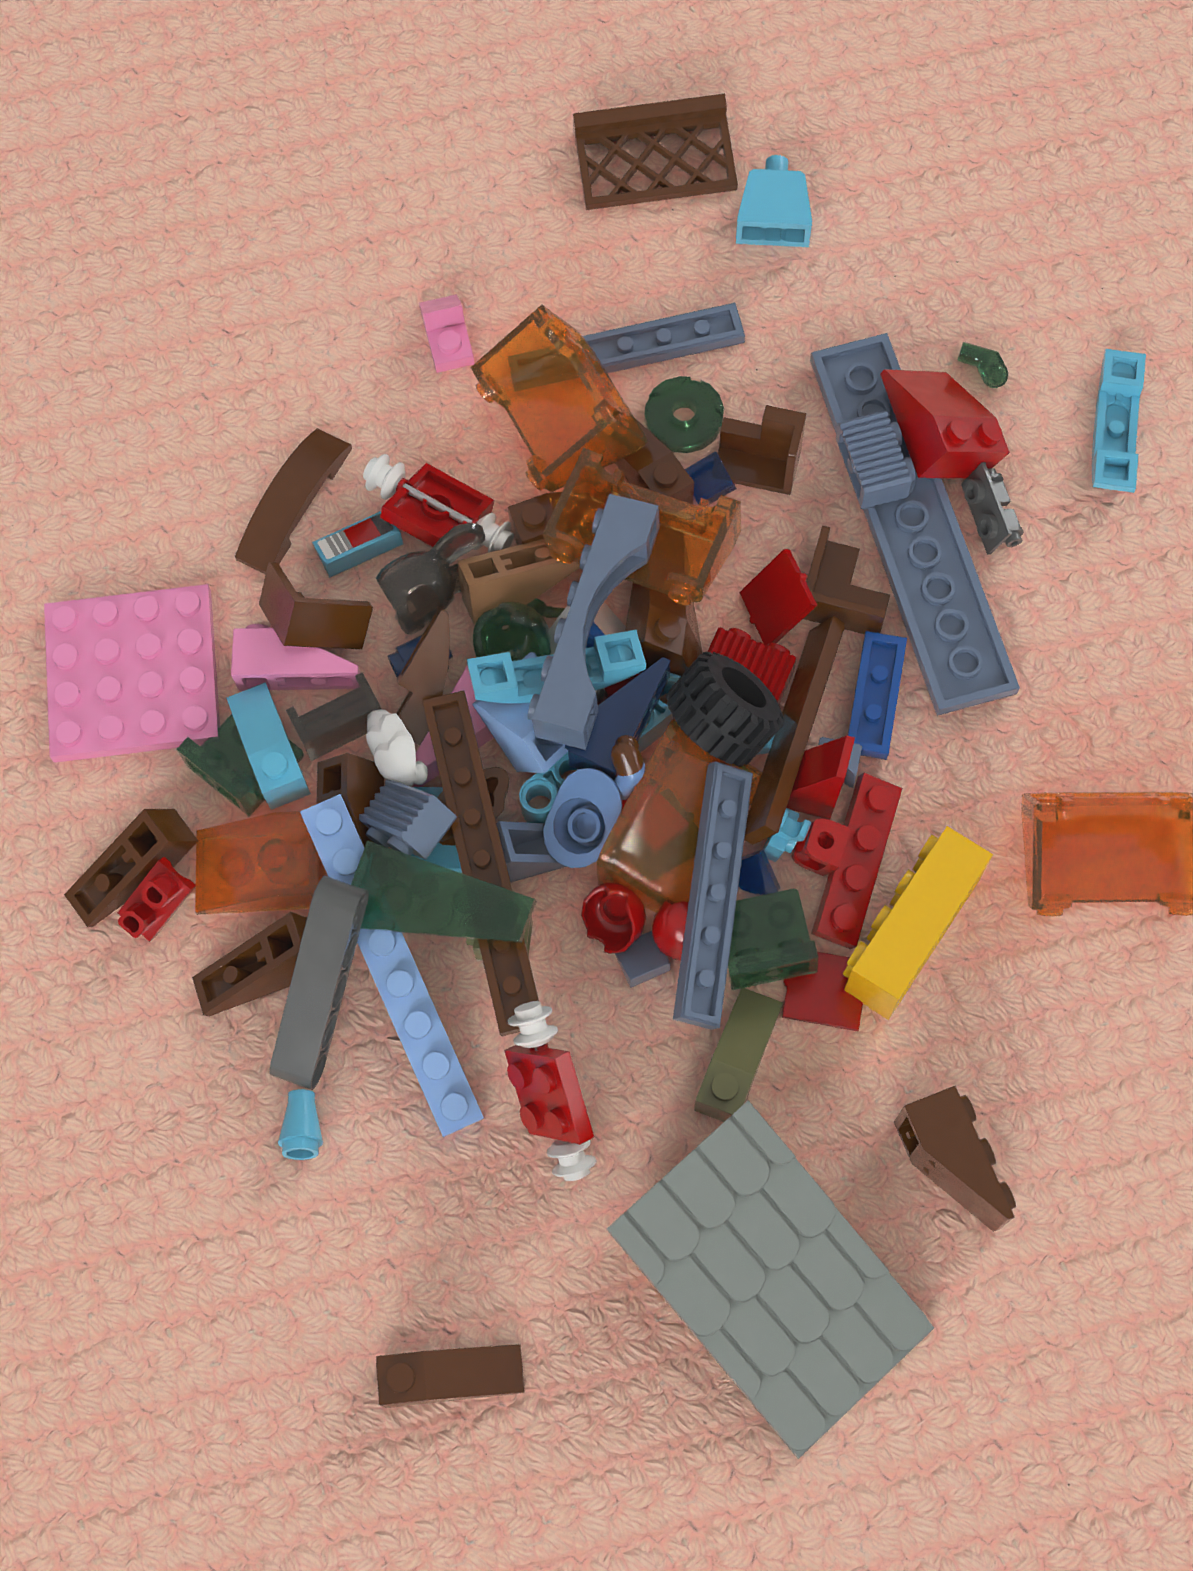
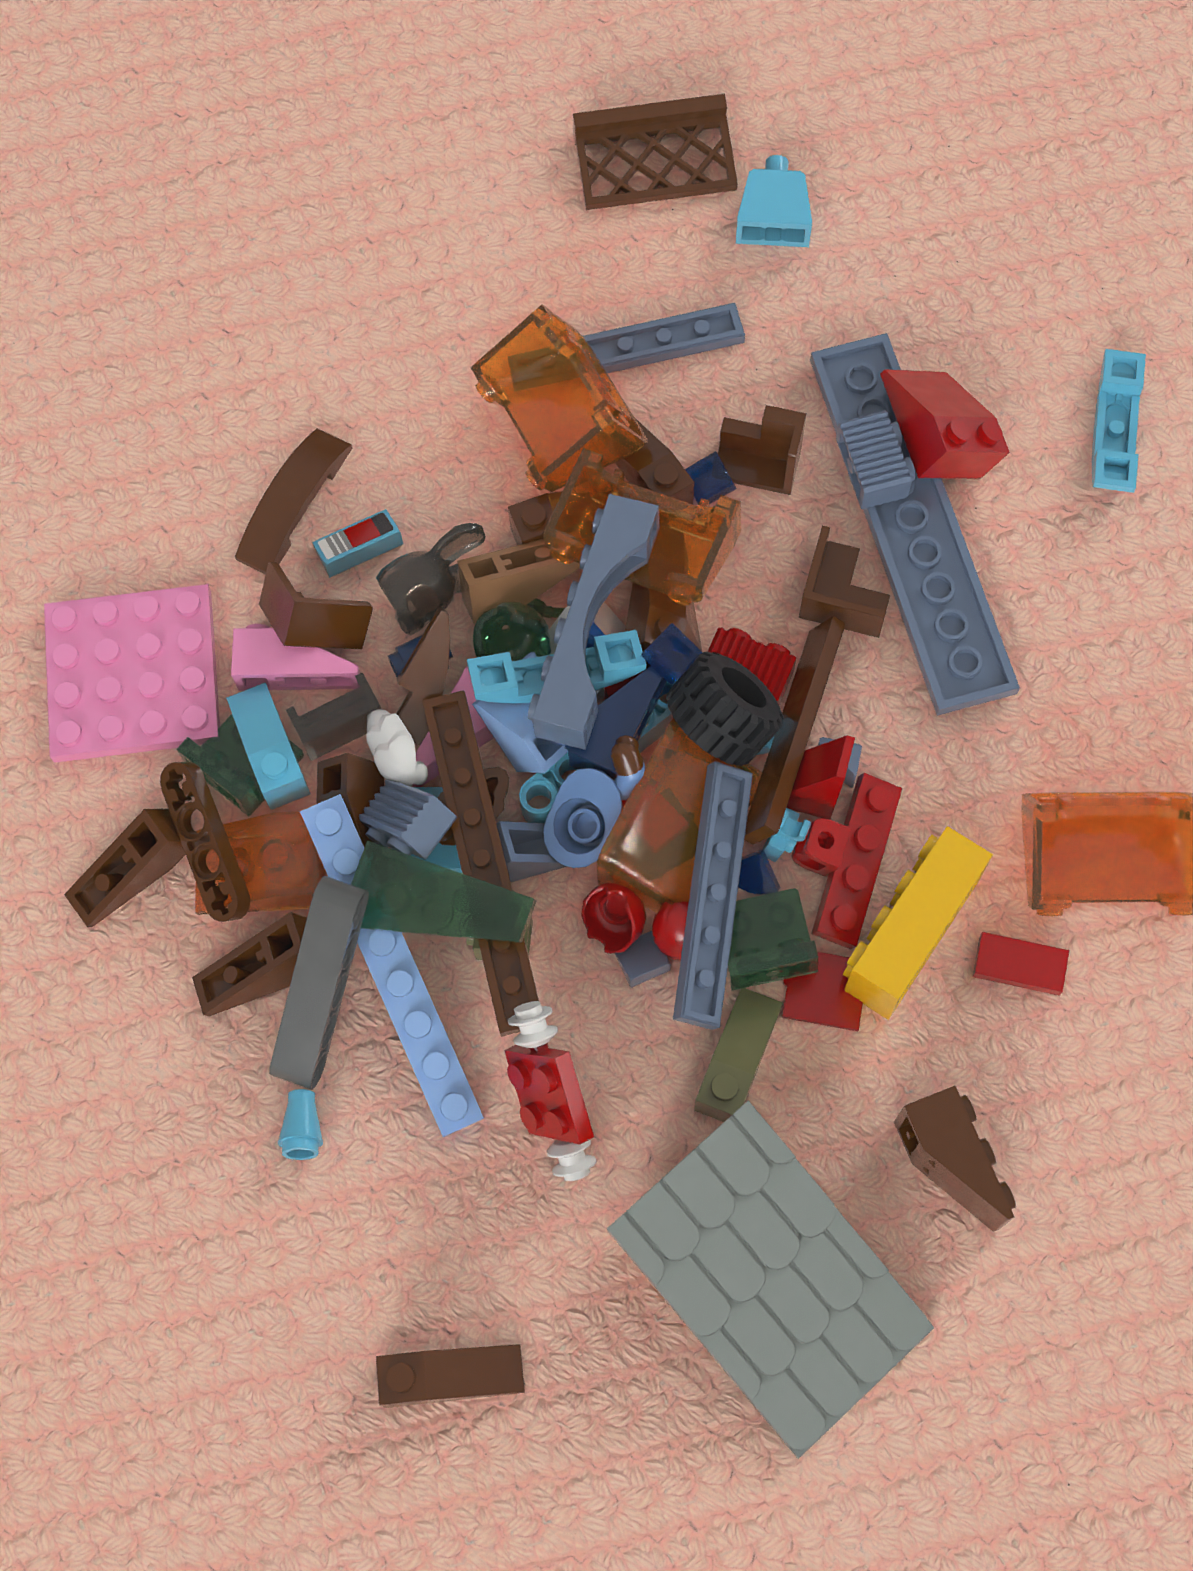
(154, 901): red hips -> none
(199, 844): none -> reddish brown beam
(433, 503): red plate -> none
(447, 333): bright pink slope -> none
(671, 654): none -> clear blue tile
(684, 393): clear green tile -> none
(778, 598): red piece -> none
(877, 693): blue plate -> none
(986, 496): dark grey hinge -> none
(987, 362): clear green arm -> none
(1021, 963): none -> red tile

